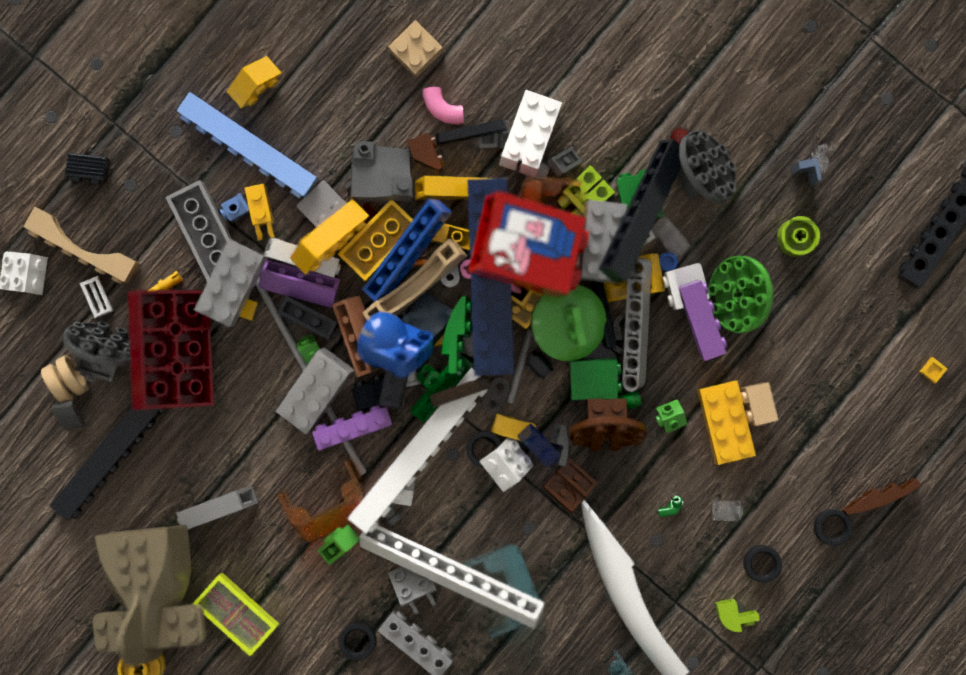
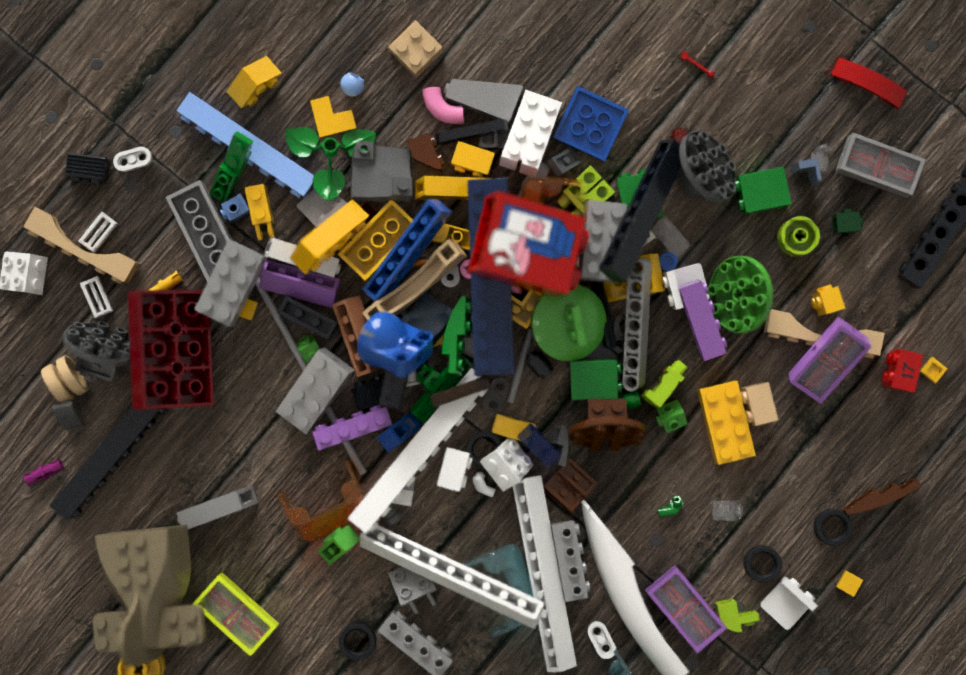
(43, 472): none -> magenta pin
(104, 236): none -> white tile
(133, 159): none -> white plate
(232, 167): none -> green slope
(303, 140): none -> green plant
(329, 123): none -> yellow tile
(352, 84): none -> light blue piece
(399, 432): none -> blue slope
(453, 469): none -> white brick
(472, 159): none -> yellow brick
(480, 485): none -> white arm
(485, 98): none -> light grey slope
(544, 573): none -> white brick
(569, 560): none -> light grey brick
(590, 124): none -> blue plate
(601, 639): none -> white plate
(665, 384): none -> lime hips
(684, 56): none -> red hinge
(685, 609): none -> clear brick
(762, 190): none -> green brick
(785, 325): none -> tan arch
(787, 602): none -> white bracket
(827, 300): none -> yellow brick
(829, 360): none -> brick
(847, 222): none -> dark green brick
(849, 583): none -> yellow tile
(870, 81): none -> red slope
(880, 165): none -> brick
(901, 370): none -> red brick

